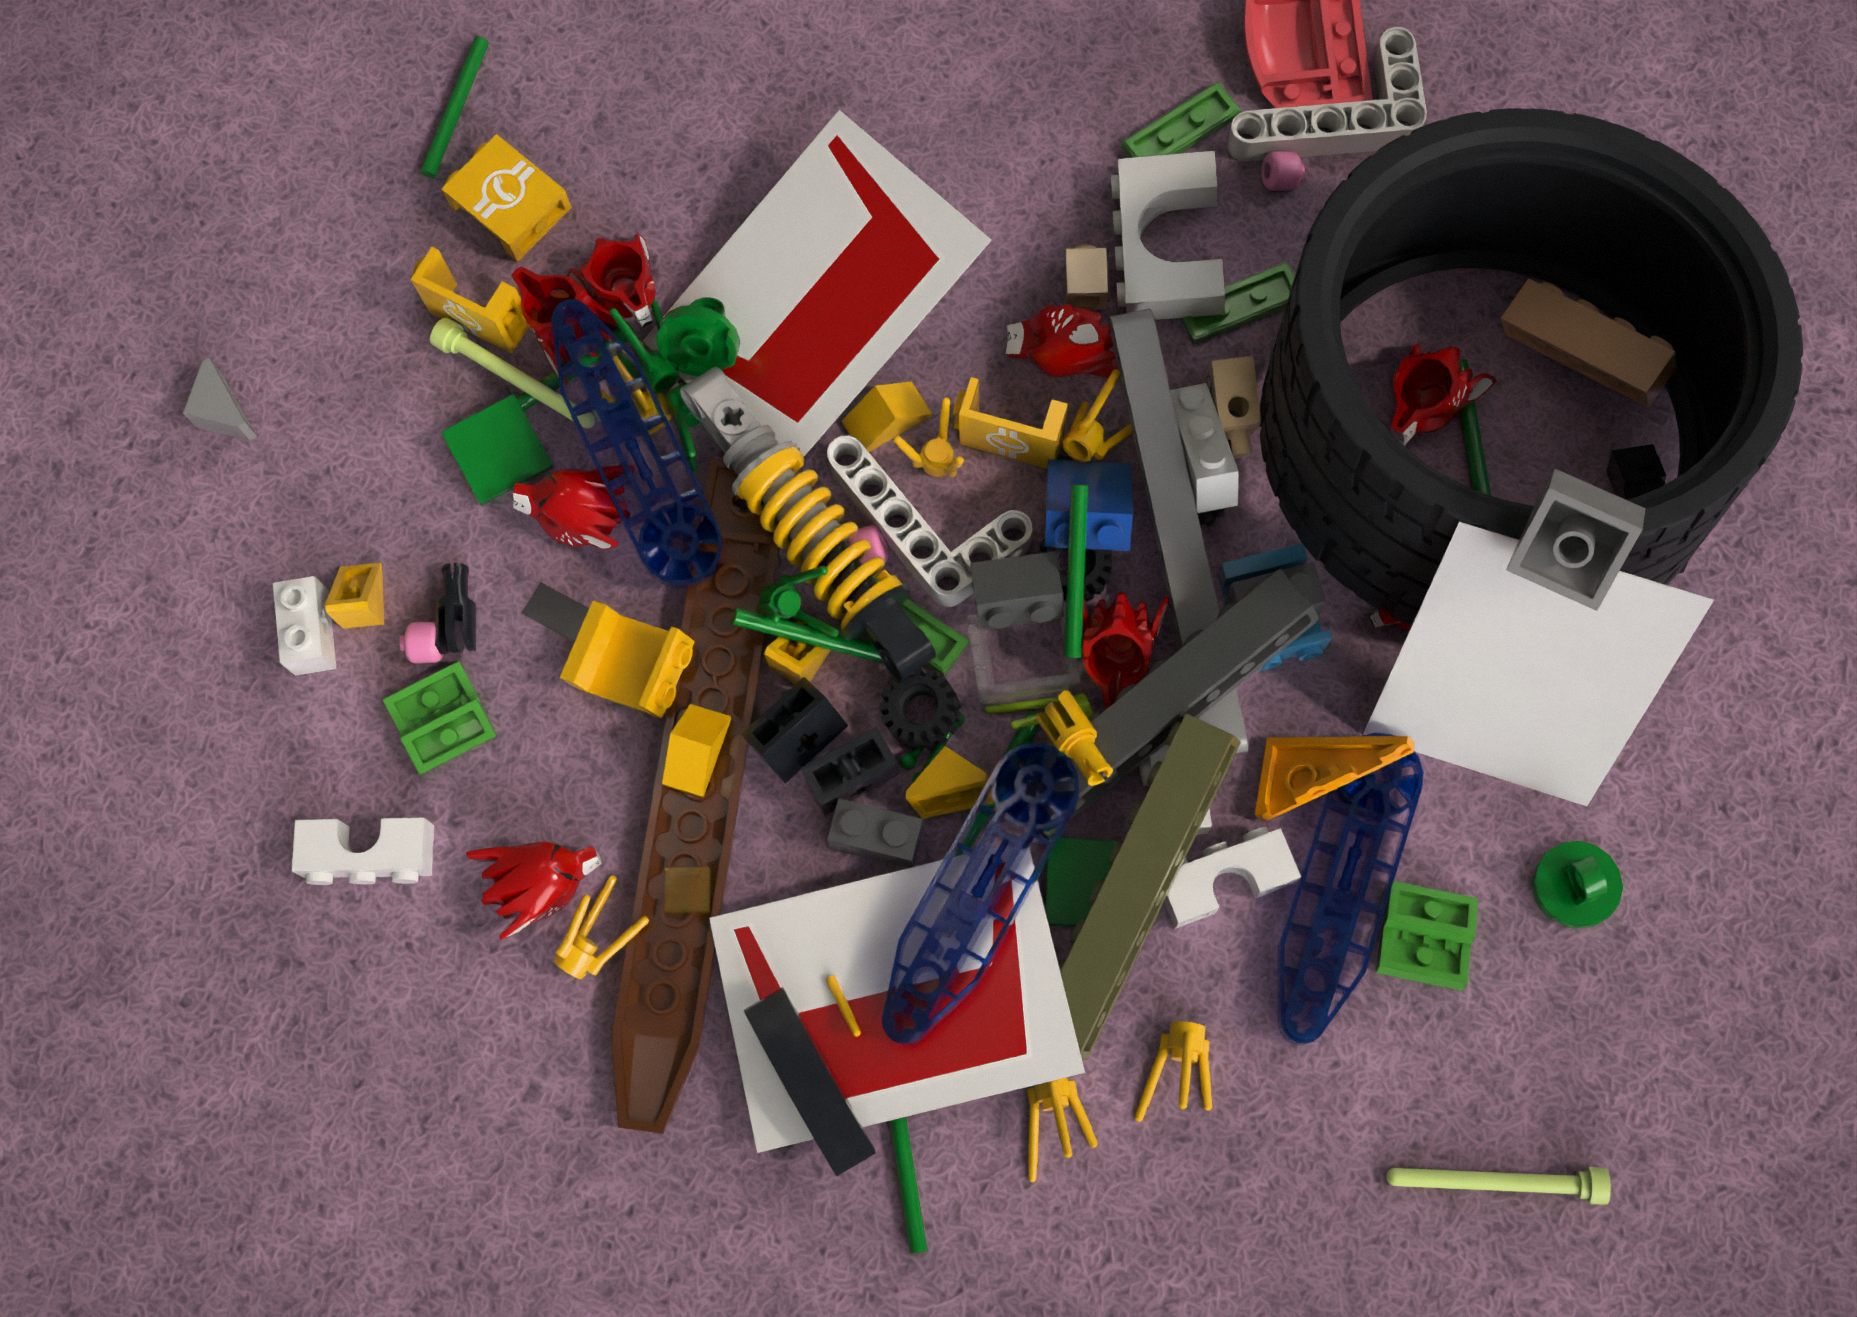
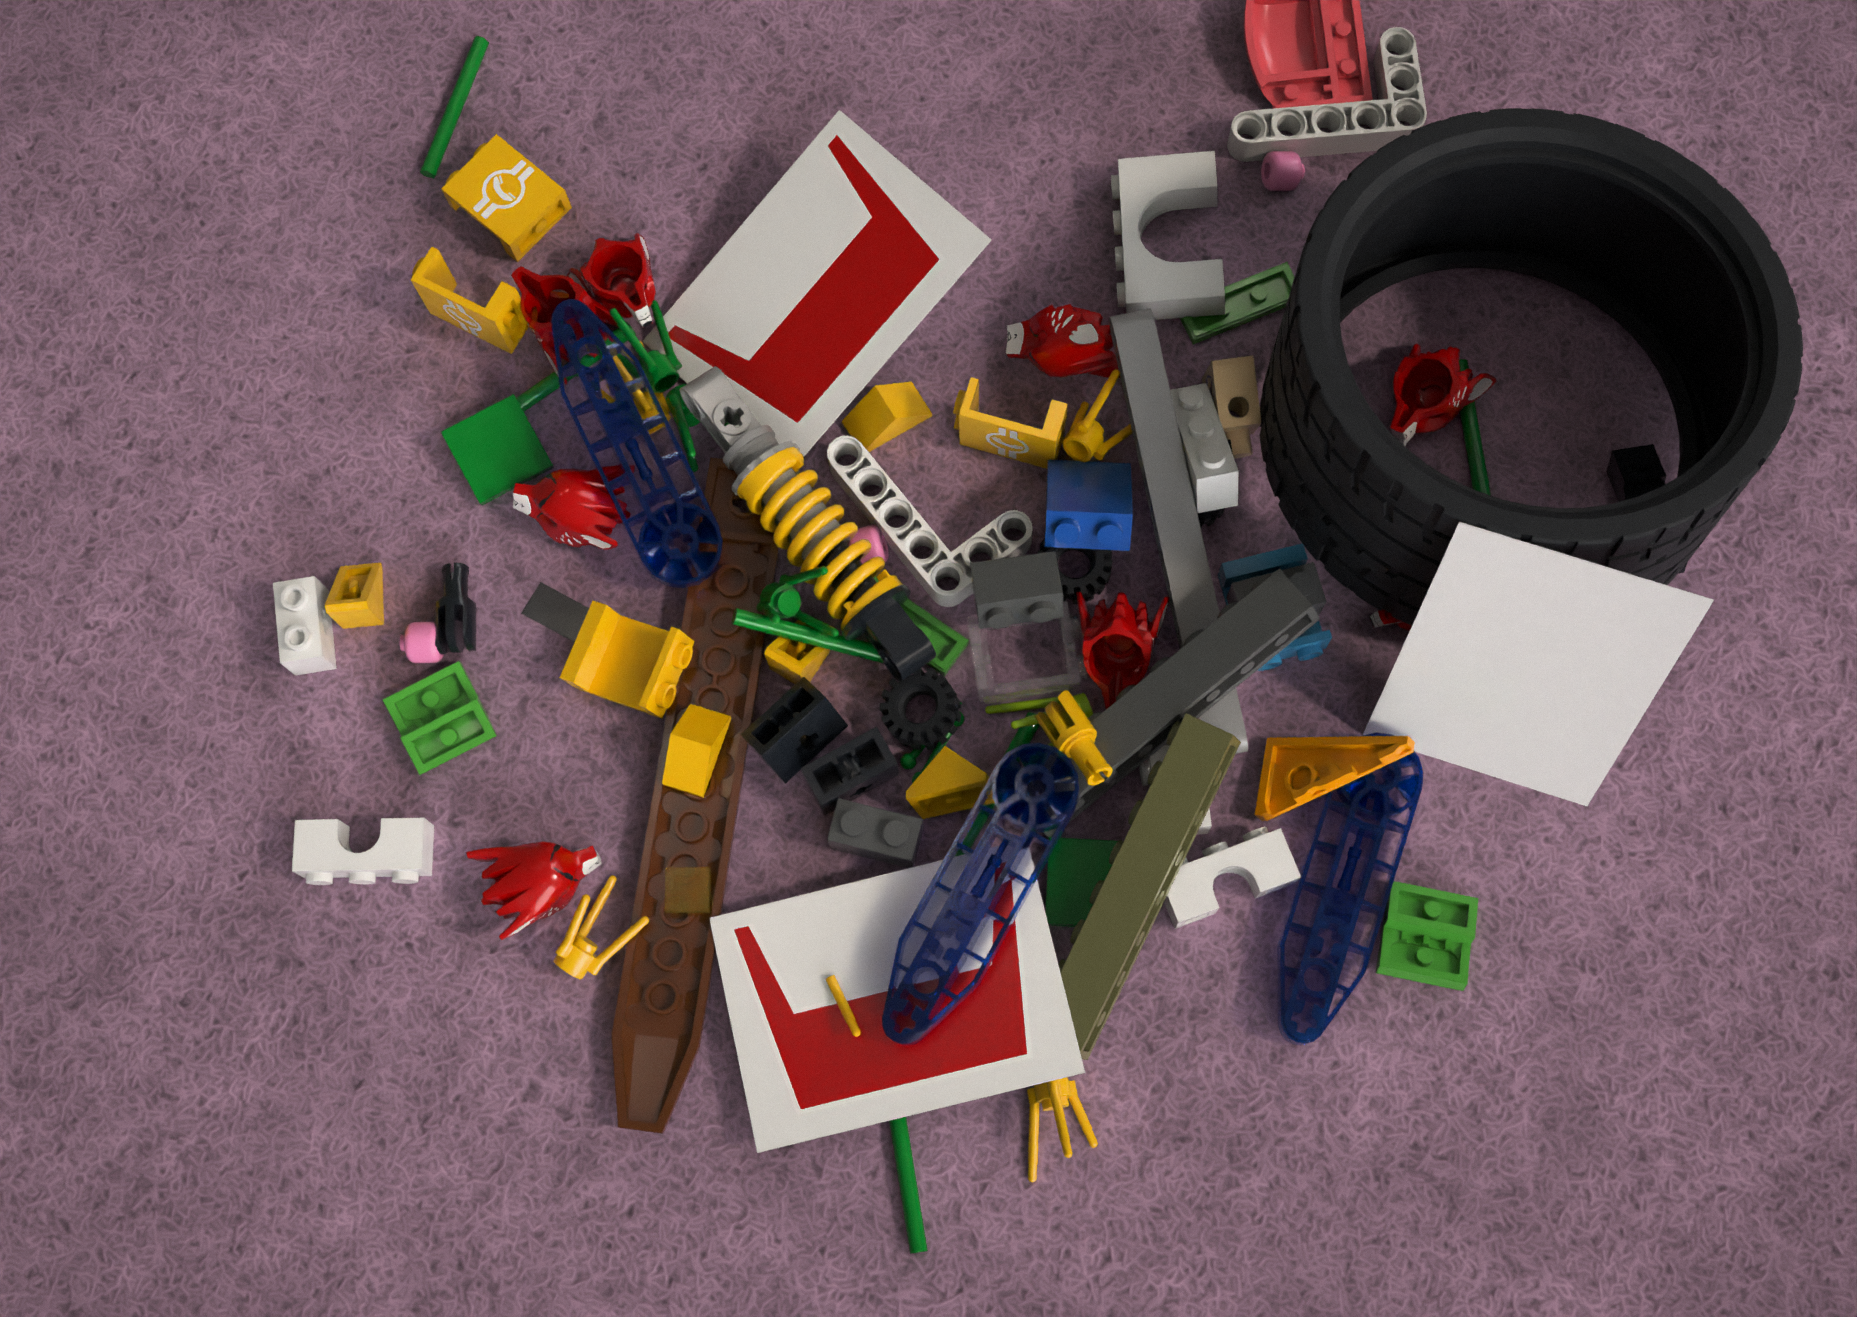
(215, 406): light grey slope -> none
(450, 337): yellowish green piece -> none
(698, 337): green tile -> none
(809, 1081): black slope -> none
(937, 453): yellow plant -> none
(1076, 570): green bar -> none
(1086, 277): tan brick -> none
(1184, 125): bright green tile -> none
(1186, 1046): yellow plant -> none
(1576, 539): light grey slope -> none
(1577, 884): green tile -> none
(1589, 1184): yellowish green piece -> none
(1590, 342): light nougat brick -> none

